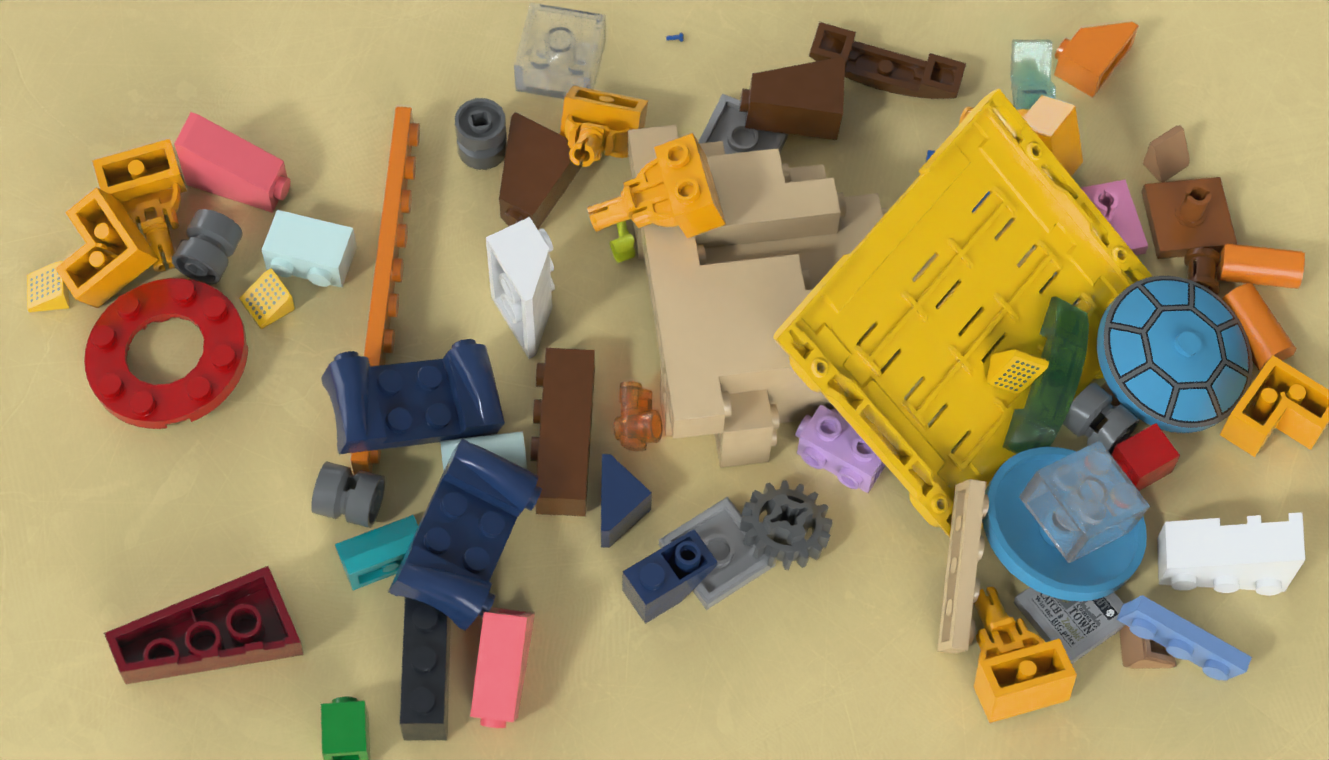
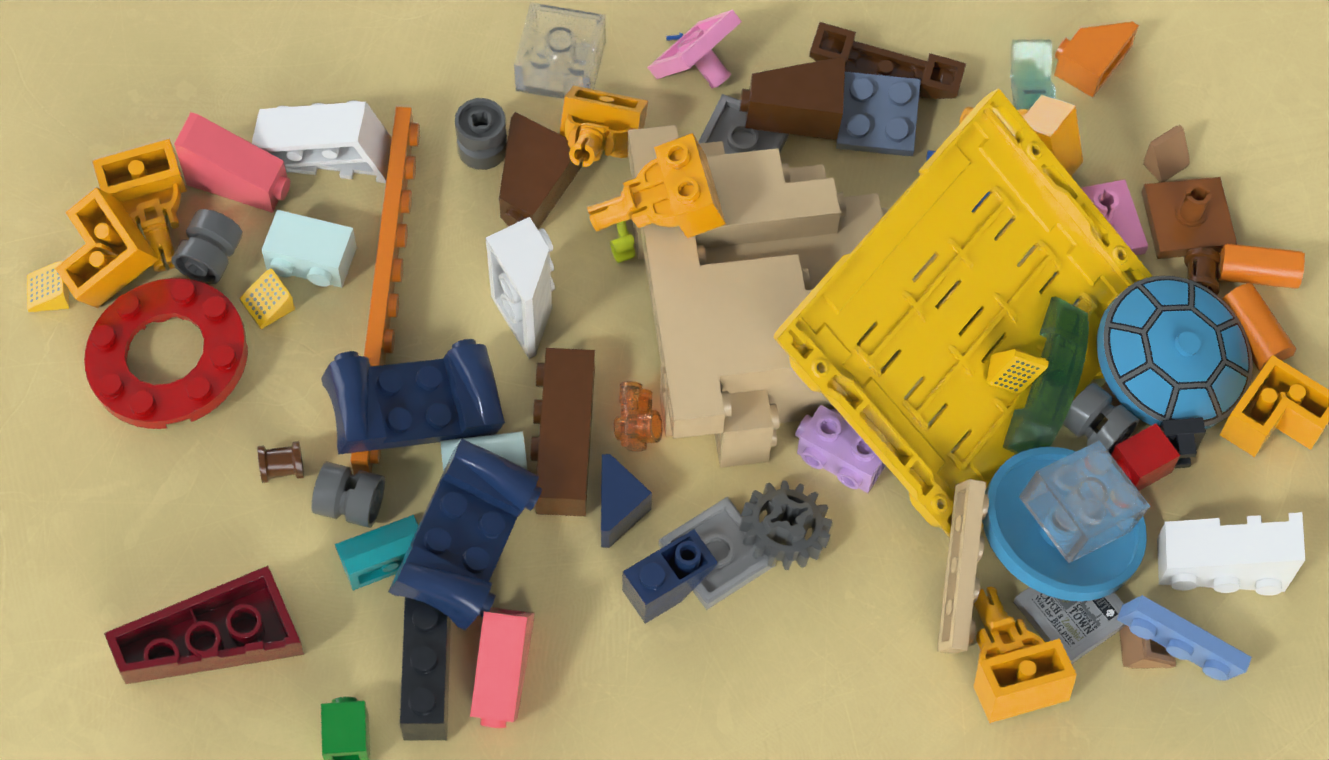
(280, 462): none -> reddish brown bush
(327, 138): none -> white wedge
(696, 48): none -> bright pink tile
(879, 114): none -> sand blue plate
(1185, 437): none -> black tile

